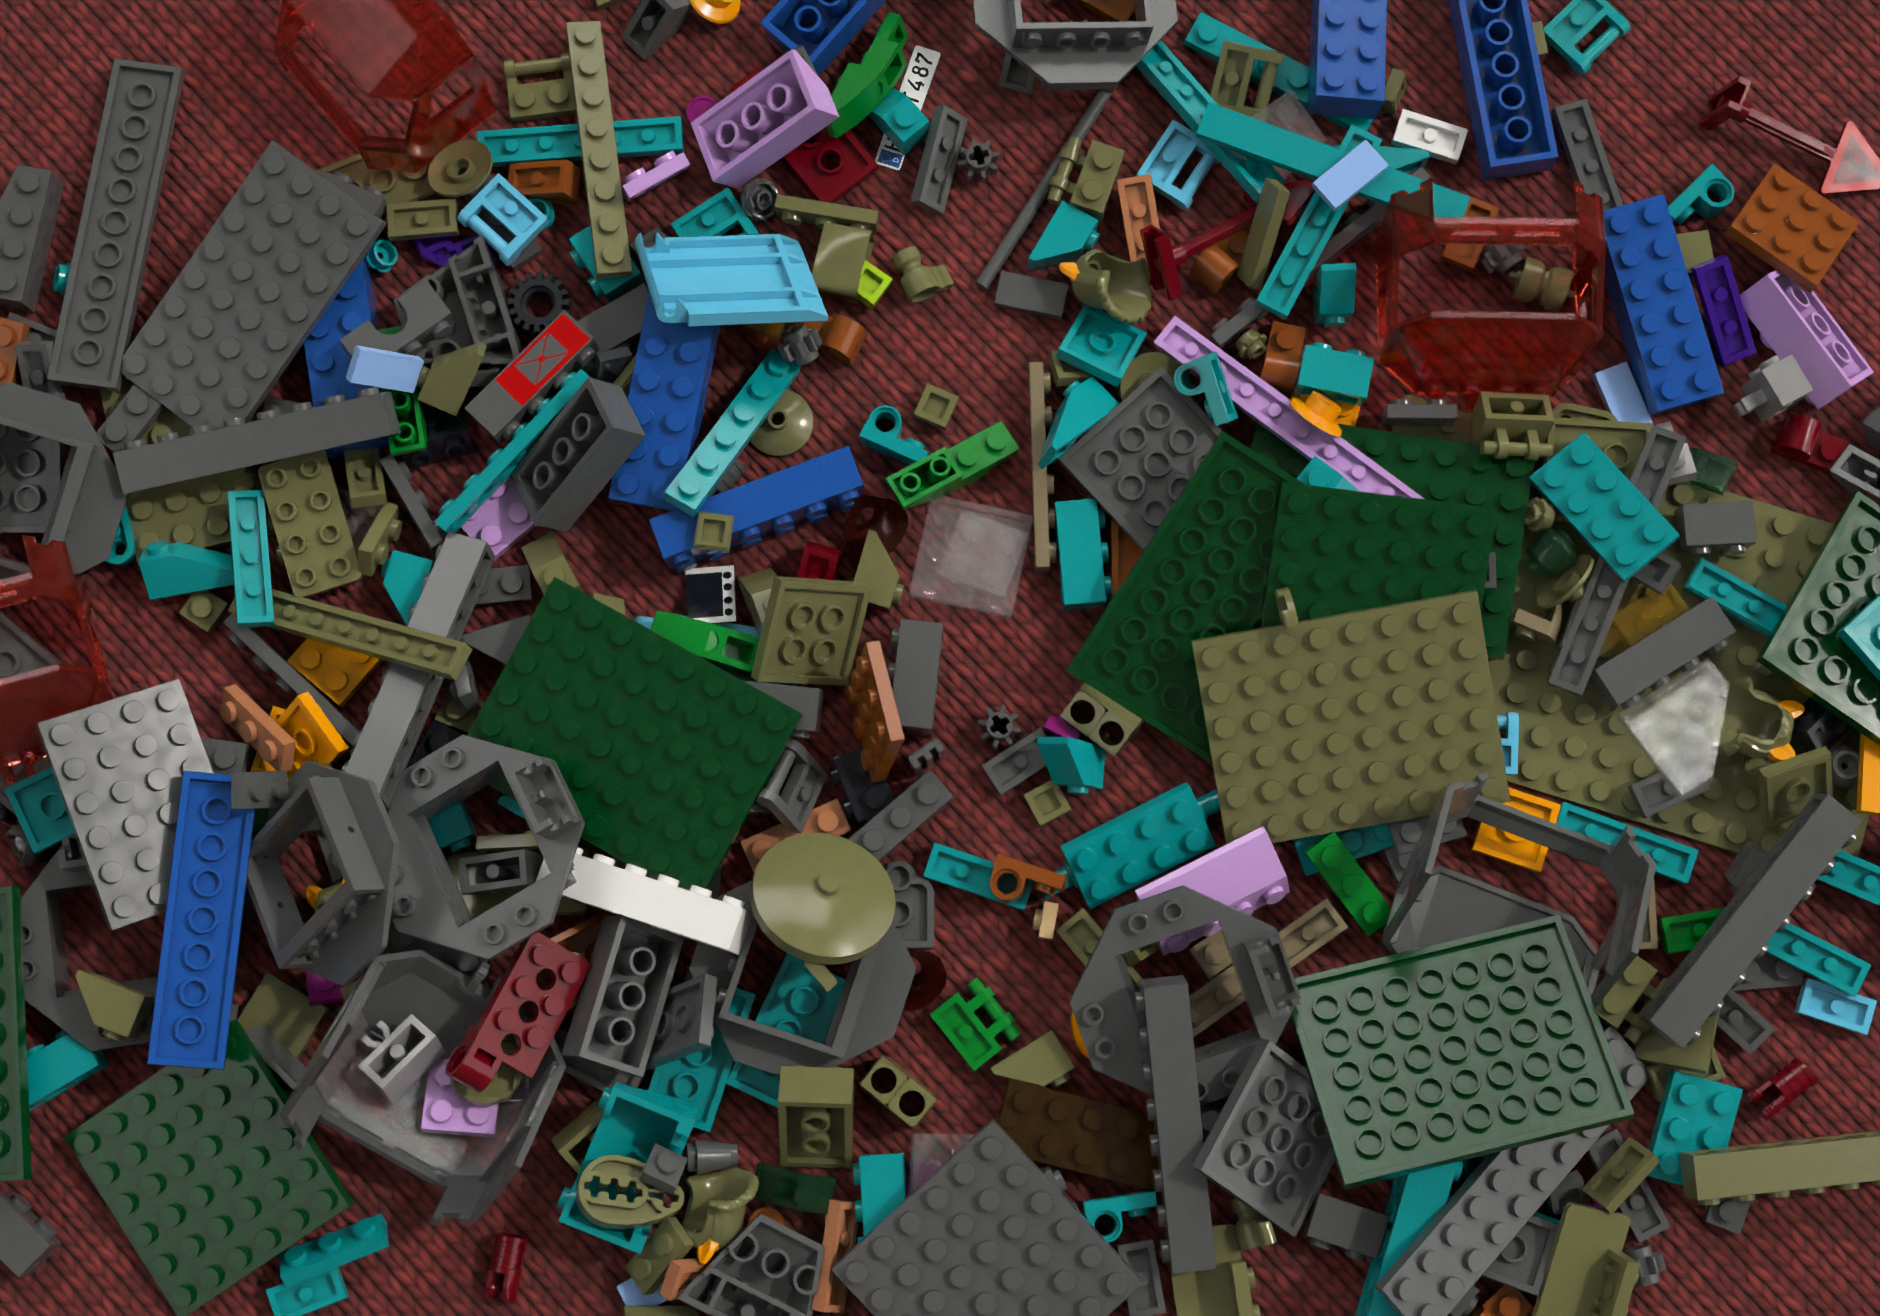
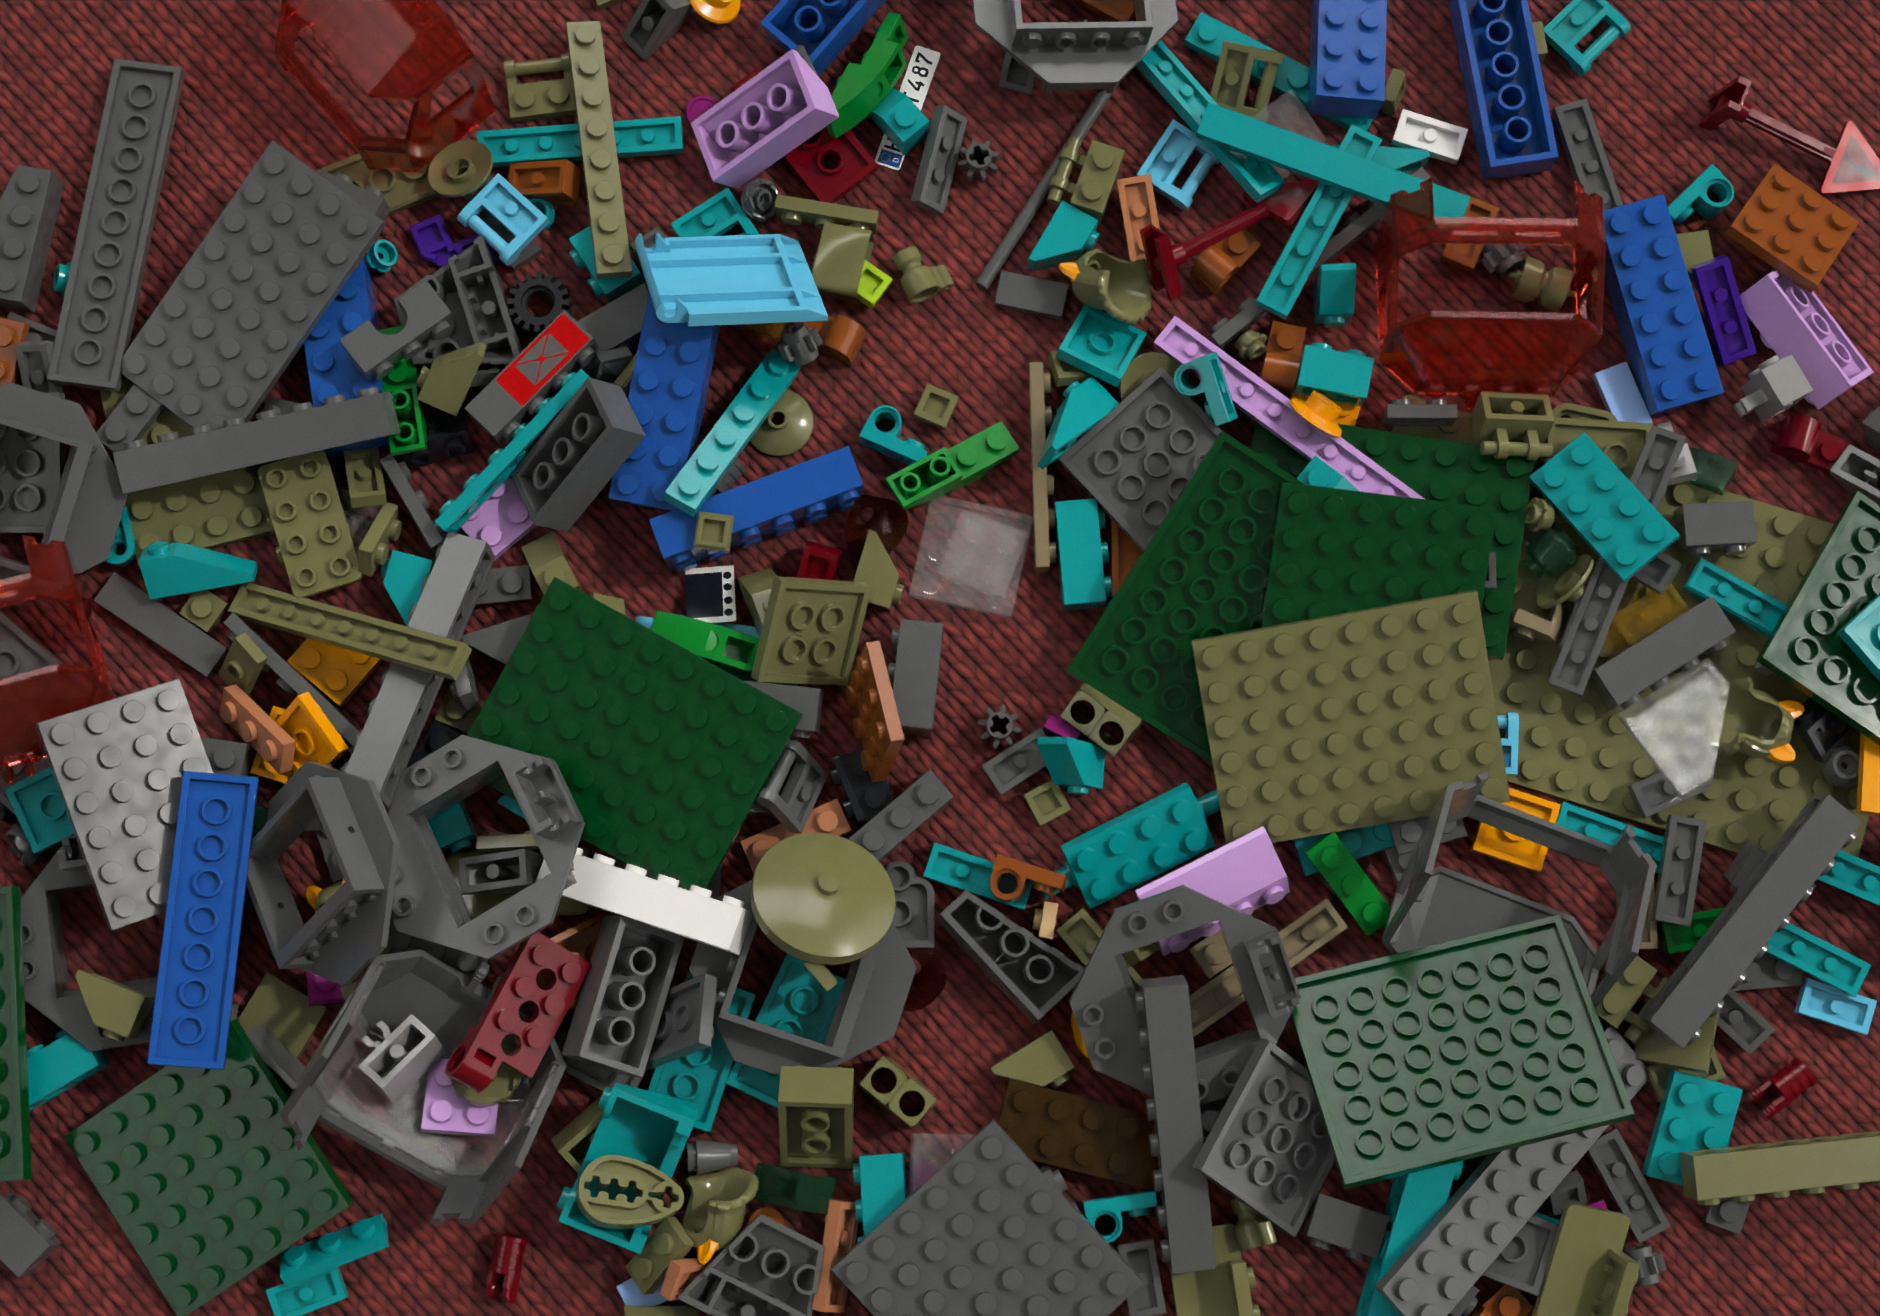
(161, 625): none -> dark grey tile
(243, 663): none -> olive plate
(250, 558): teal plate -> none
(258, 789): dark grey plate -> none
(384, 369): light blue tile -> none
(422, 219): olive plate -> none
(663, 1168): dark grey plate -> none
(665, 168): lavender plate -> none
(925, 755): dark grey tile -> none
(965, 1029): green plate -> none
(1010, 955): none -> dark grey wedge
(1263, 233): olive tile -> none
(1286, 608): olive tile -> none
(1350, 175): light blue tile -> none
(1620, 1175): olive plate -> none
(1679, 870): none -> dark grey plate
(1792, 783): olive tile -> none

